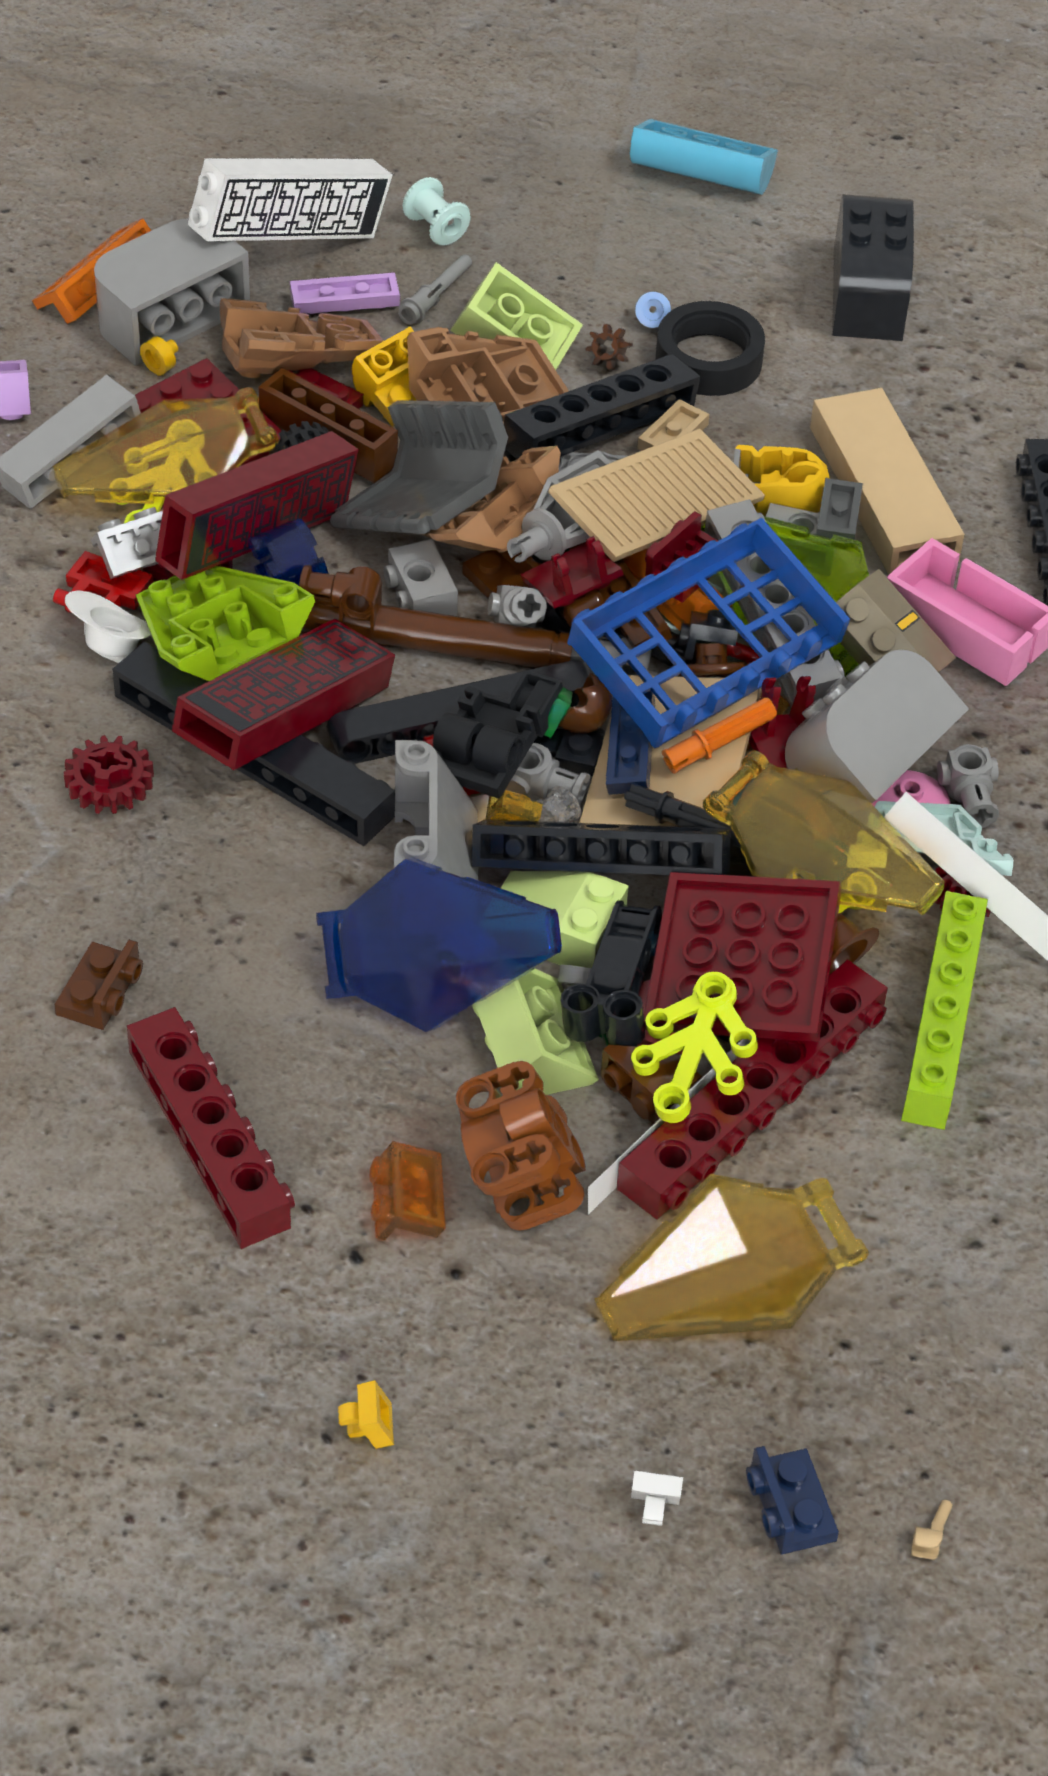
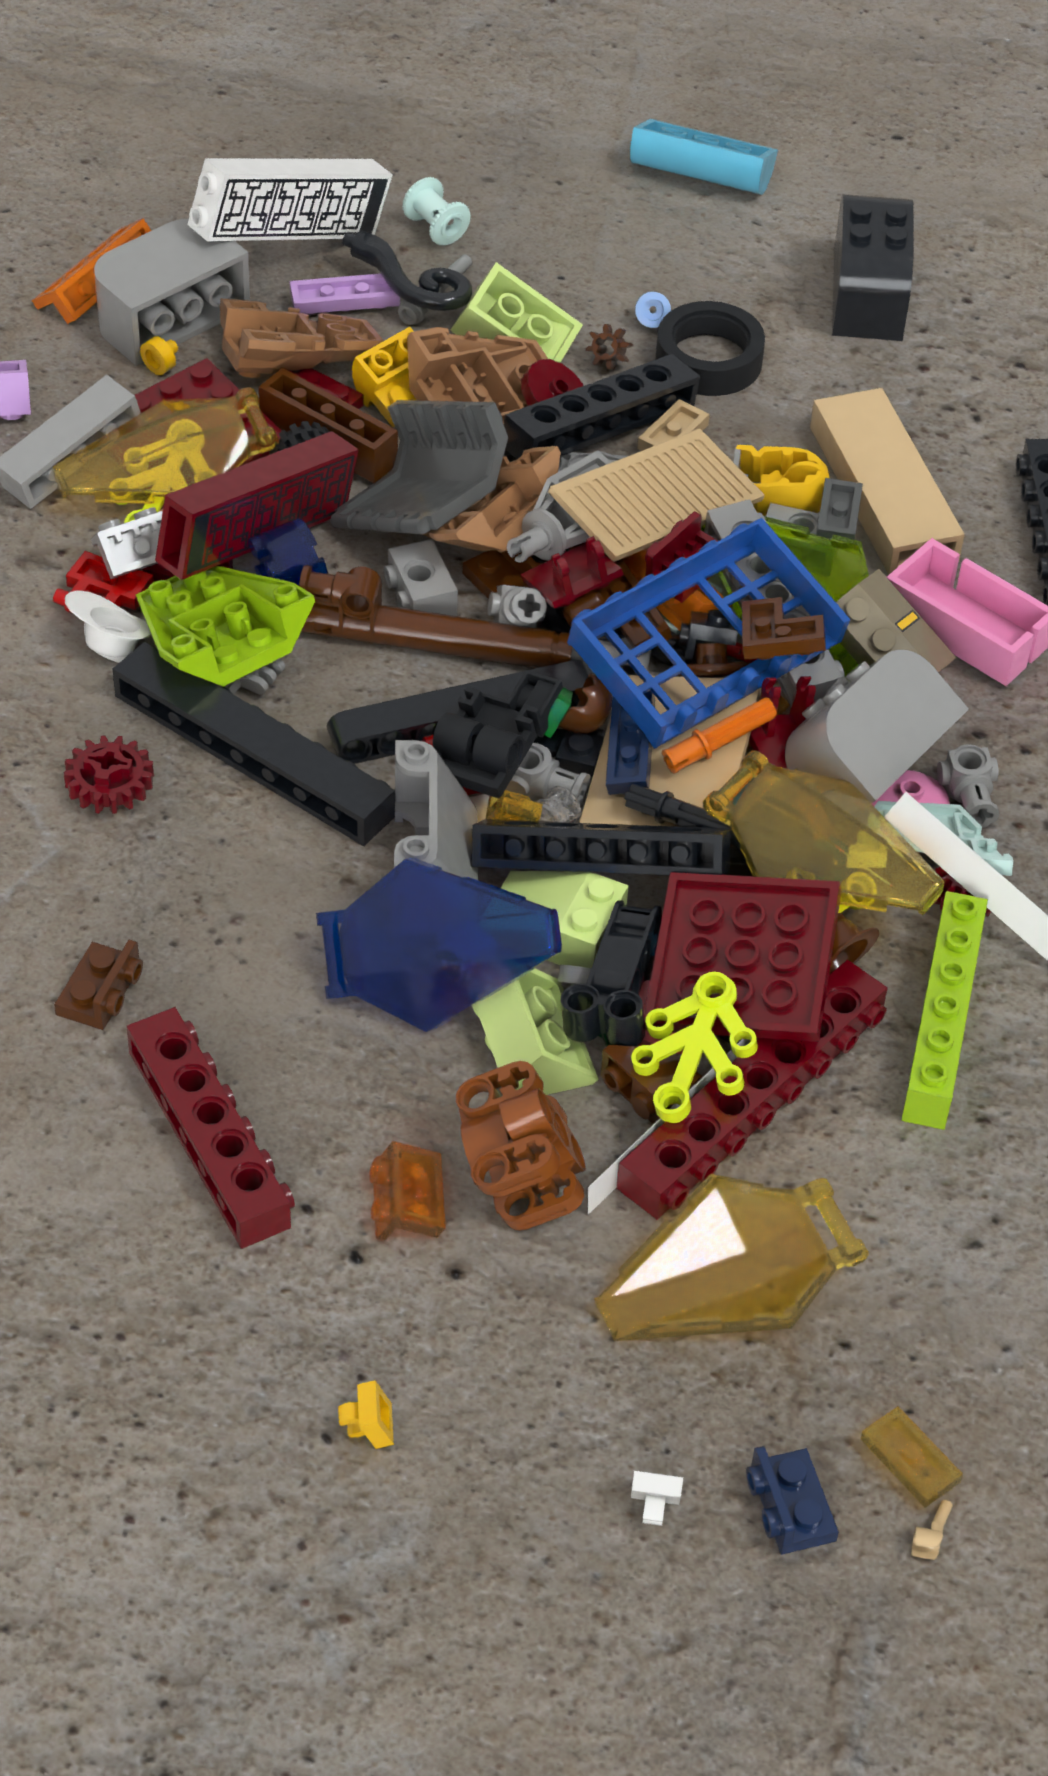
(282, 693): dark red brick -> none
(381, 256): none -> black plant
(546, 380): none -> dark red plate
(770, 635): none -> reddish brown plate
(911, 1456): none -> clear yellow plate

